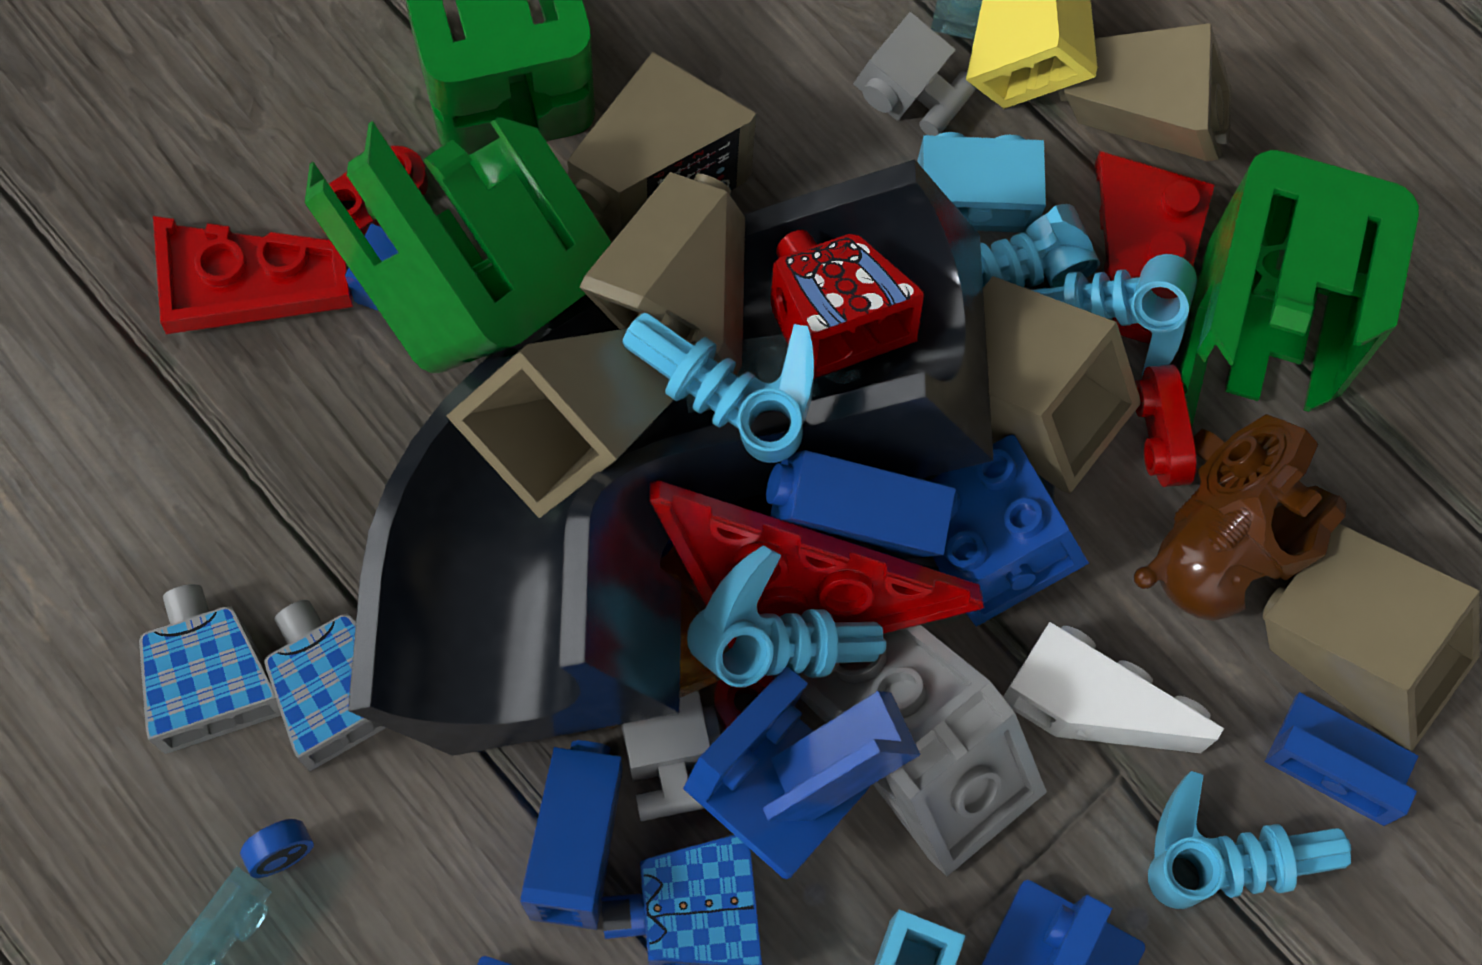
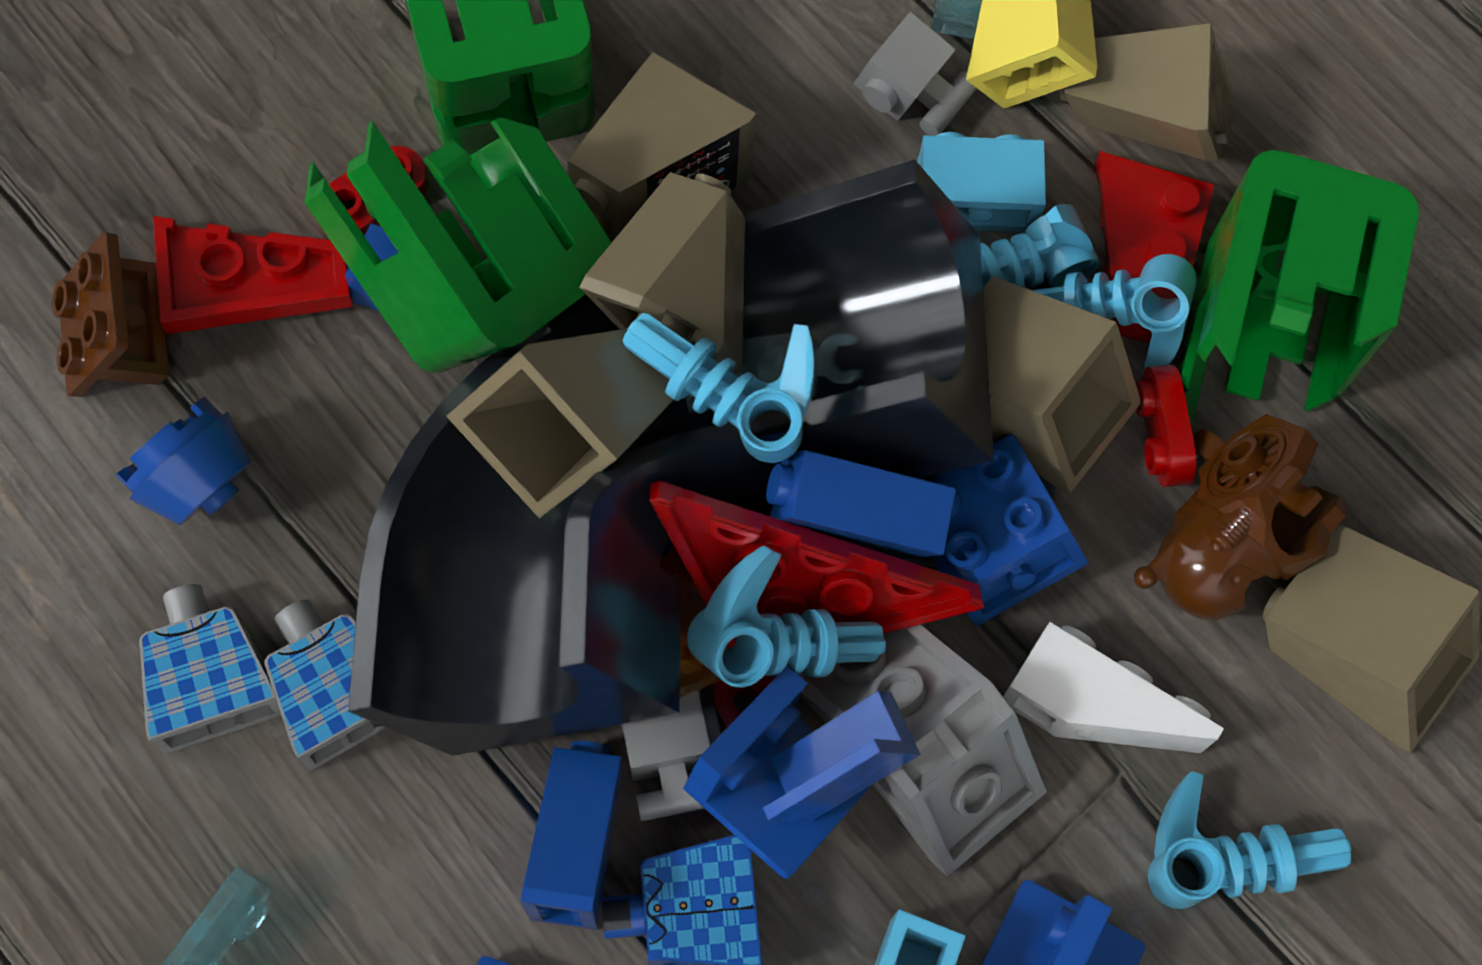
(109, 320): none -> reddish brown bracket
(188, 465): none -> blue cone
(276, 848): blue tile -> none
(845, 296): red torso -> none
(1344, 761): blue panel -> none

